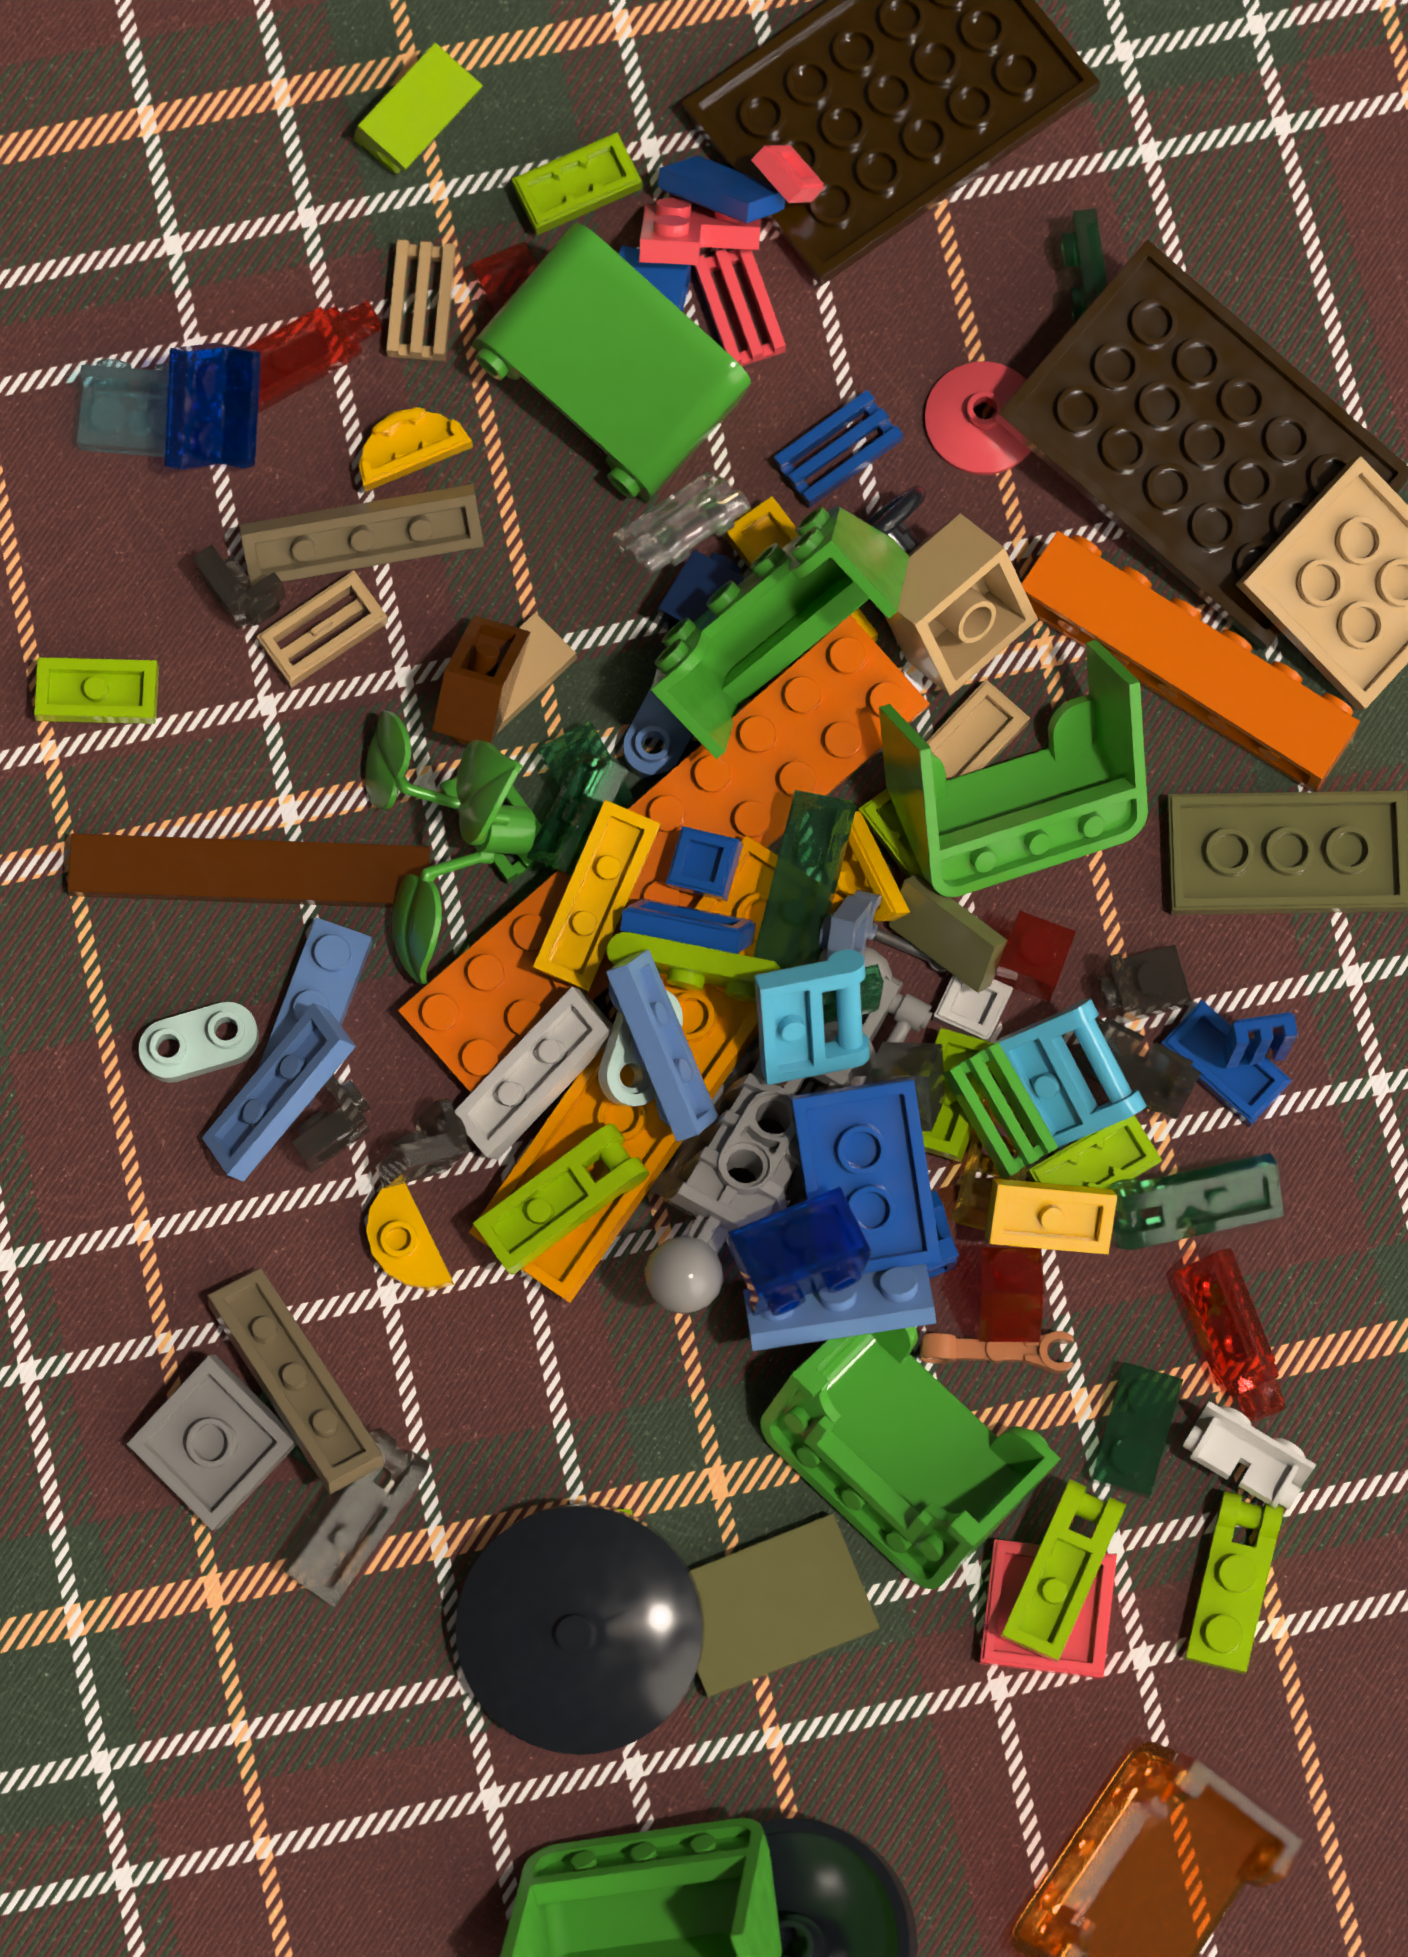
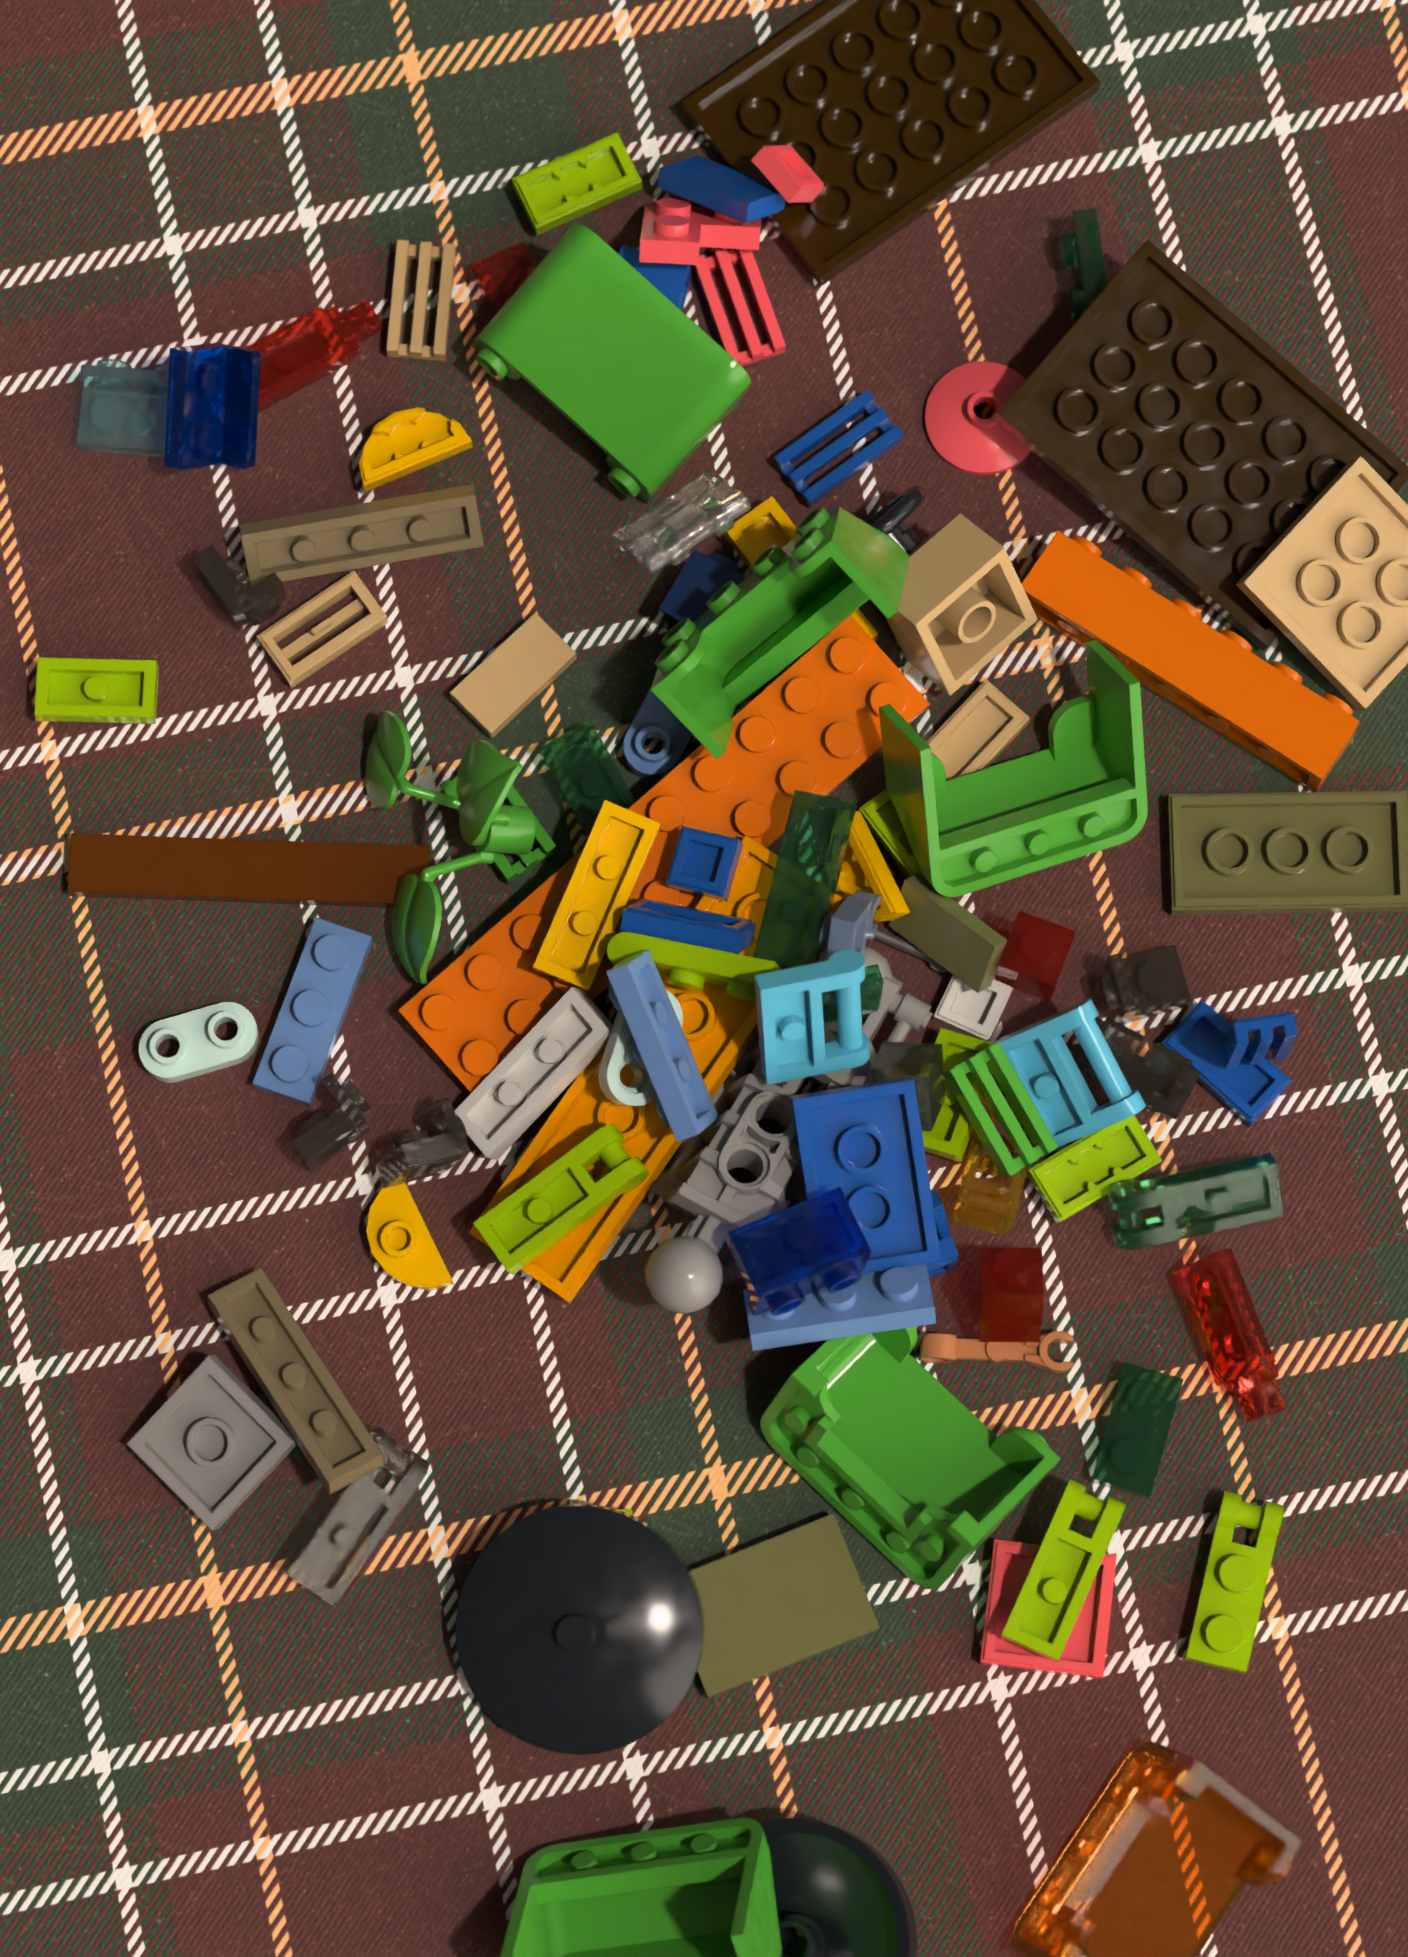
(278, 1092): medium blue plate -> none
(416, 110): lime hinge -> none
(480, 681): reddish brown slope -> none
(575, 812): clear green tile -> none
(1050, 1216): yellow plate -> none
(1274, 1465): white hinge -> none

